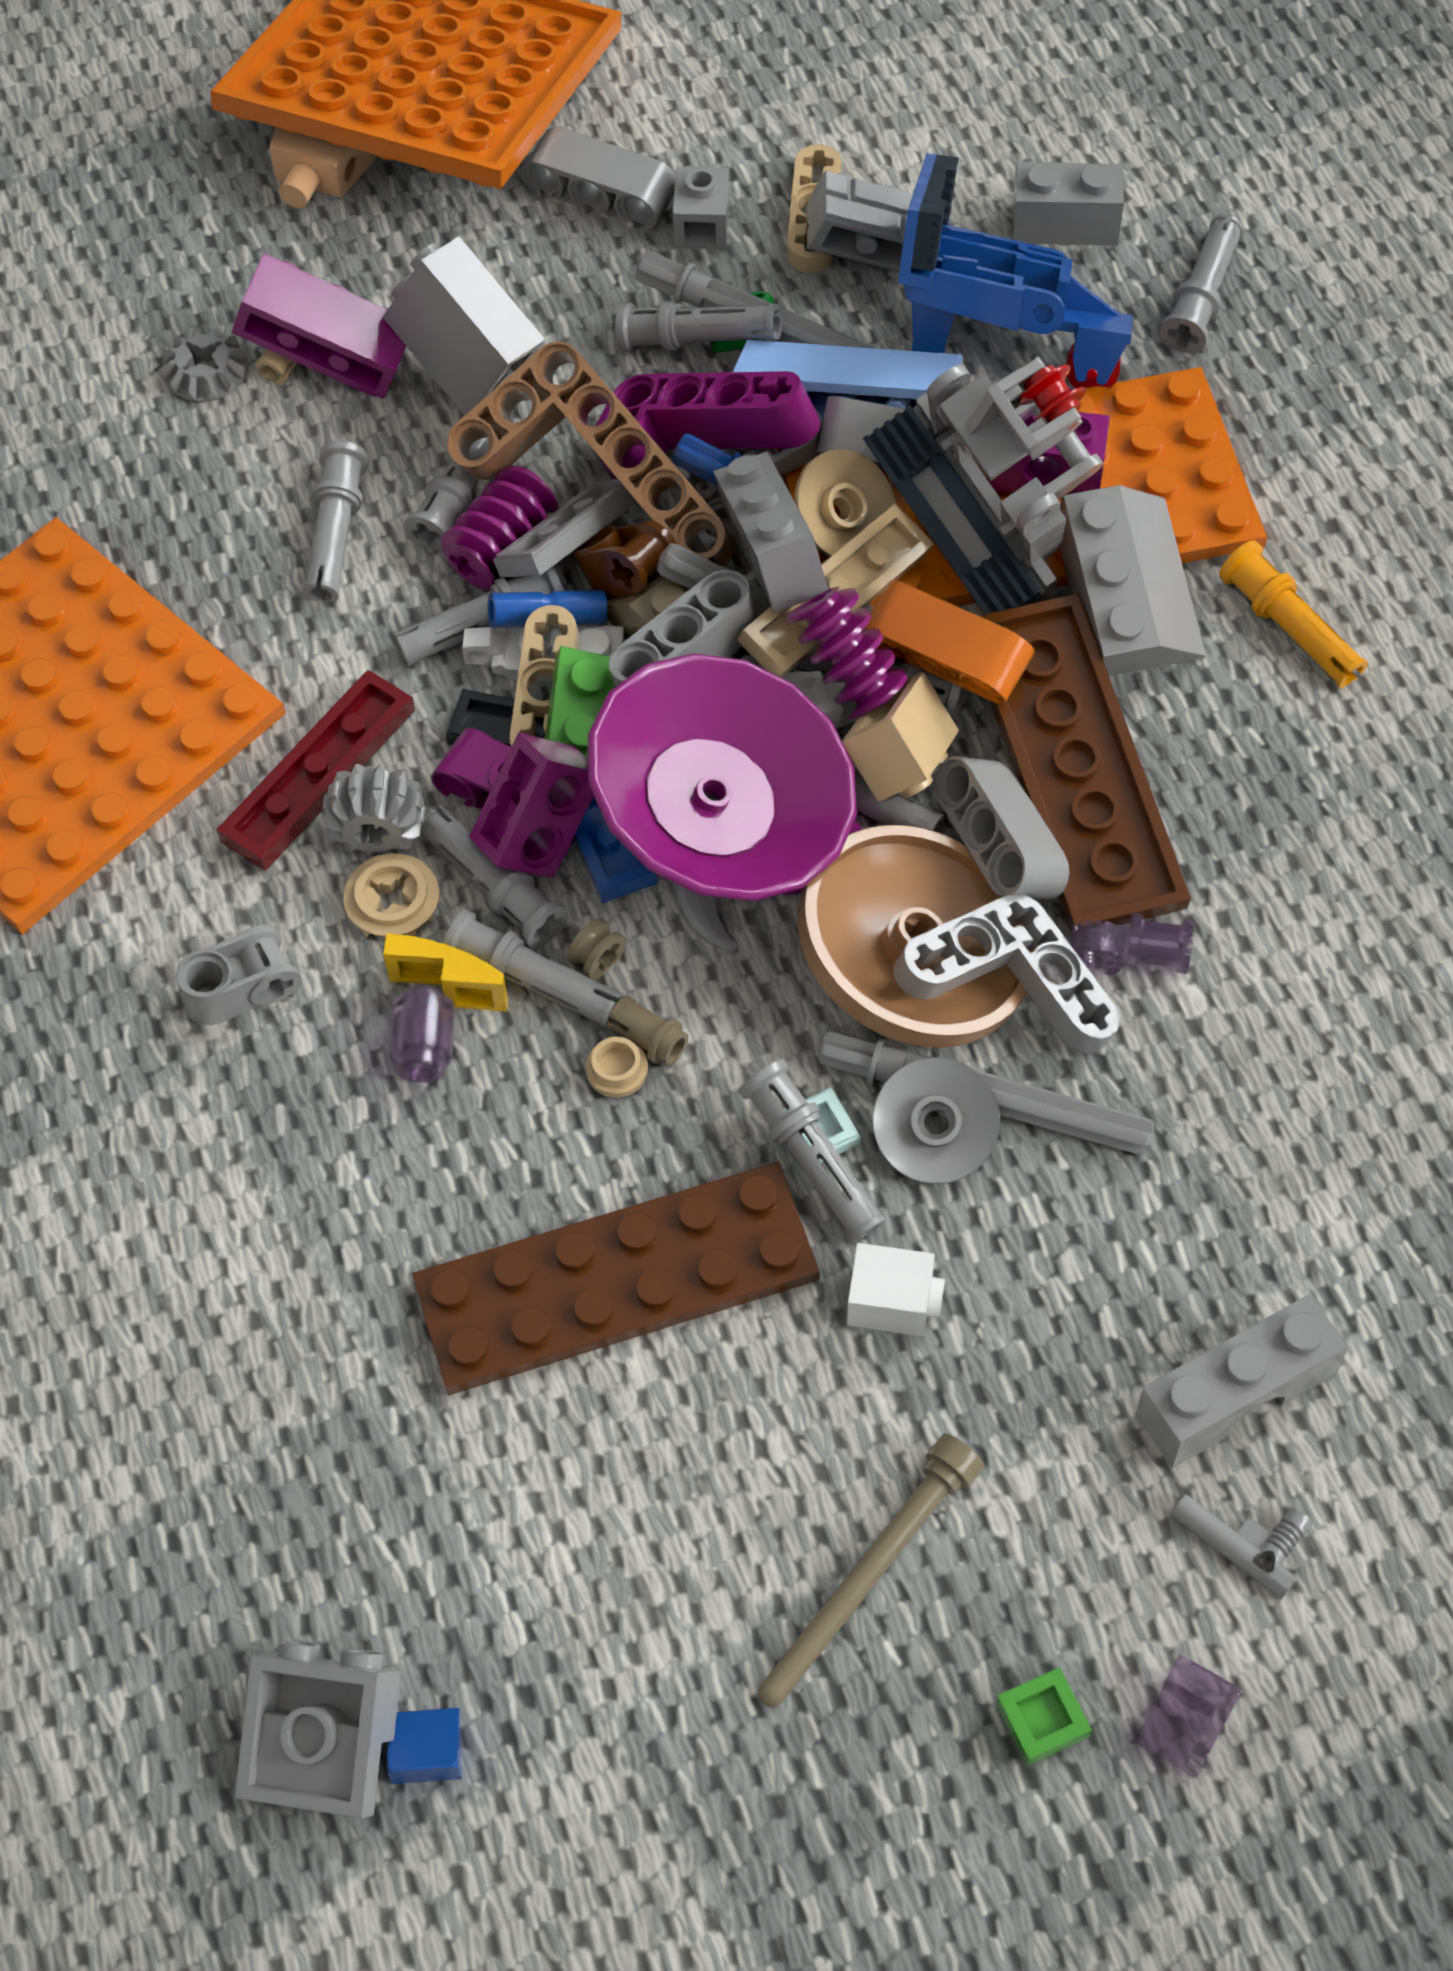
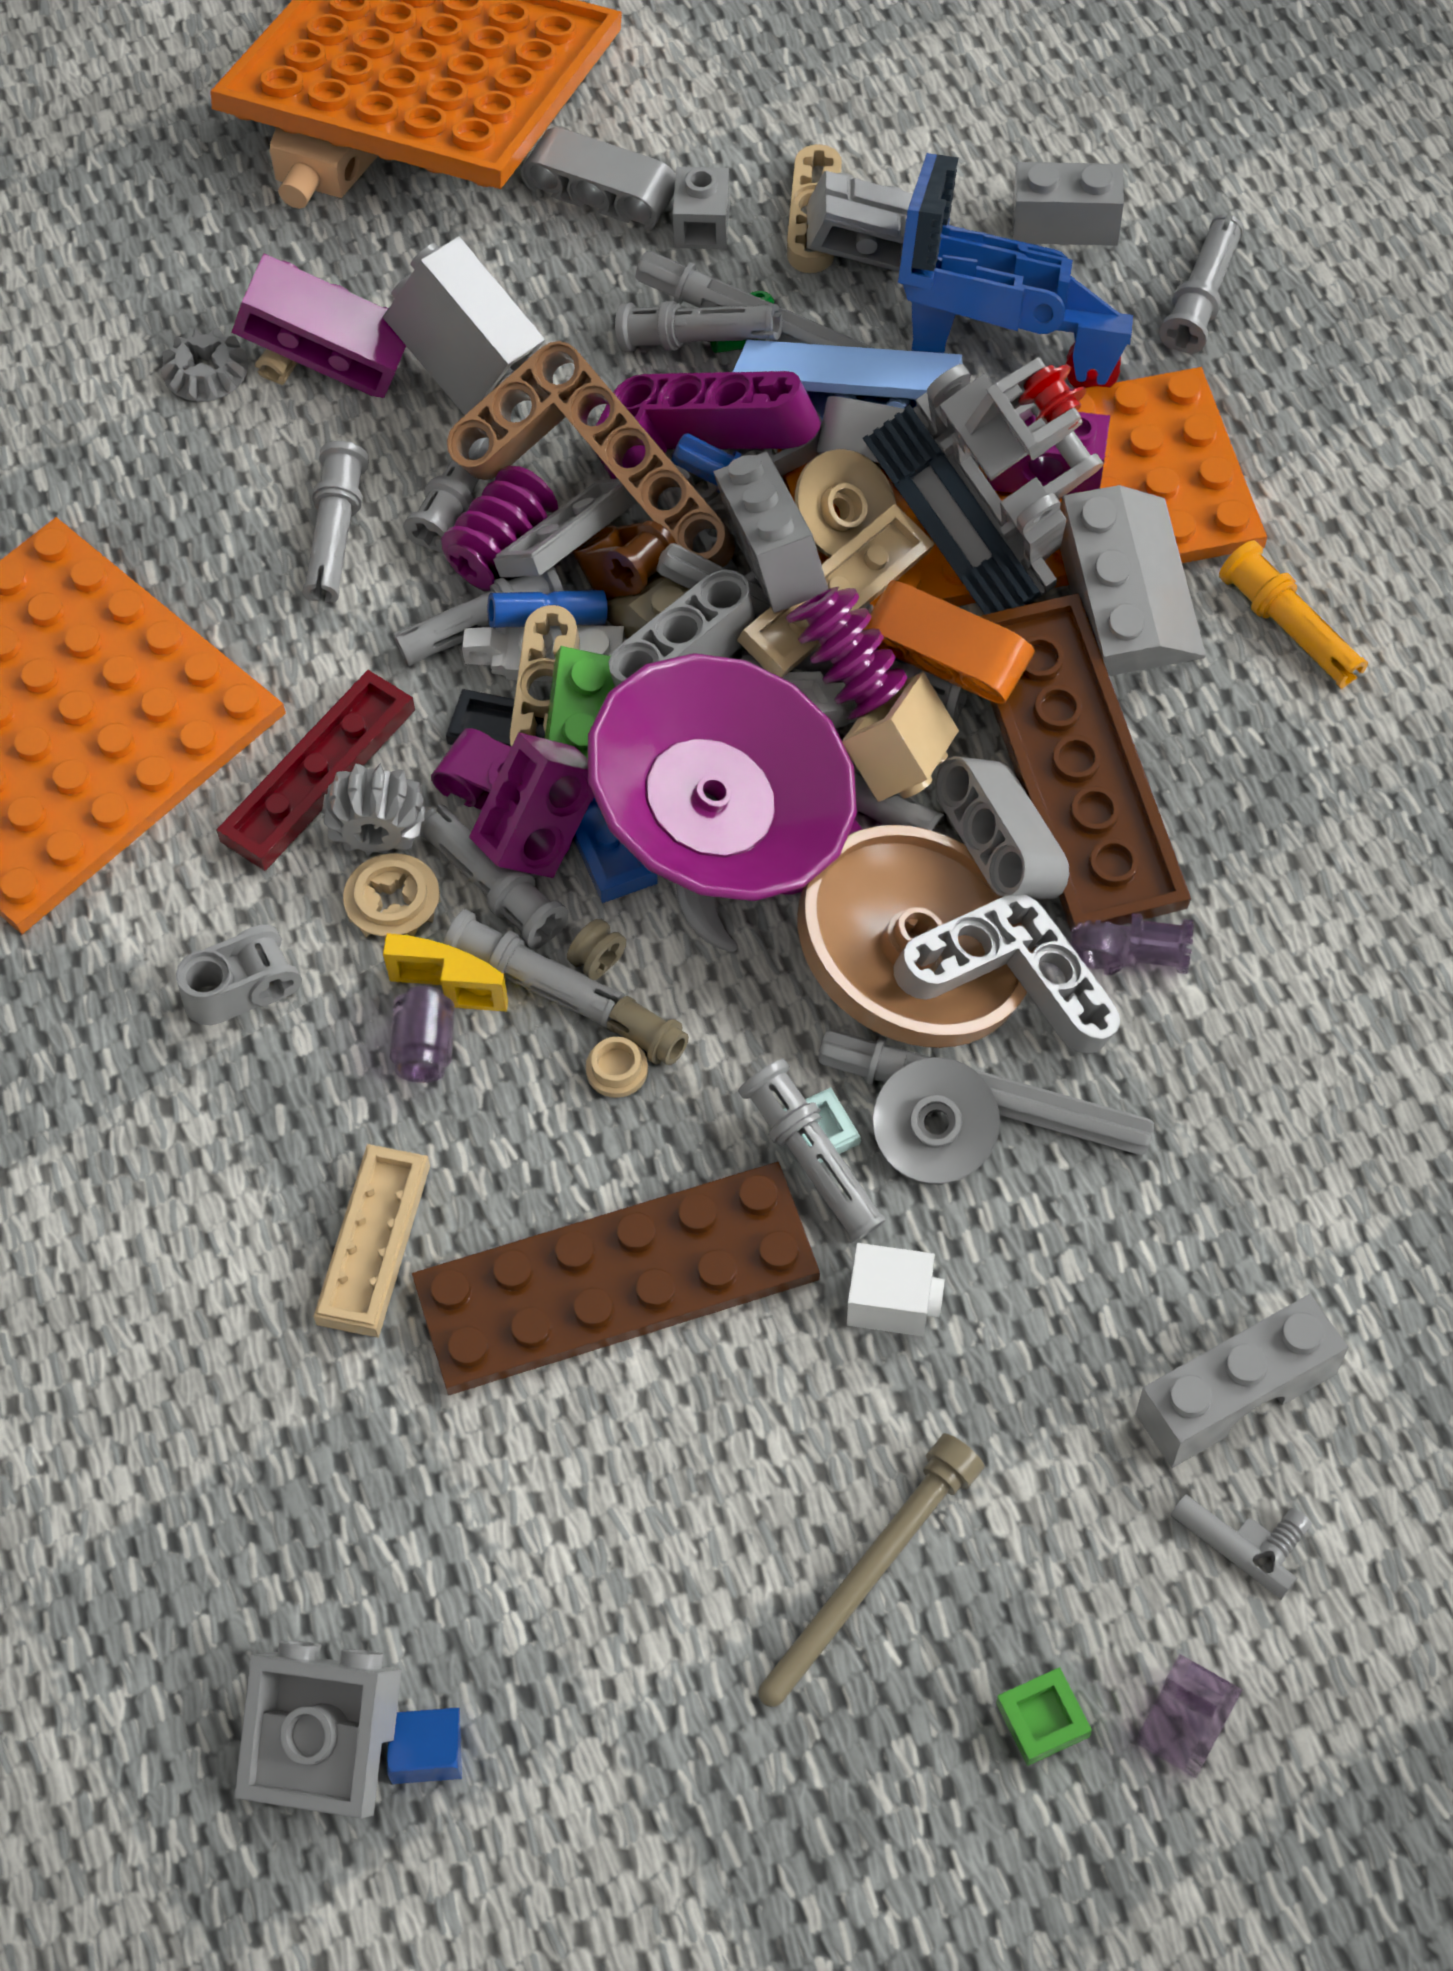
(372, 1241): none -> tan plate

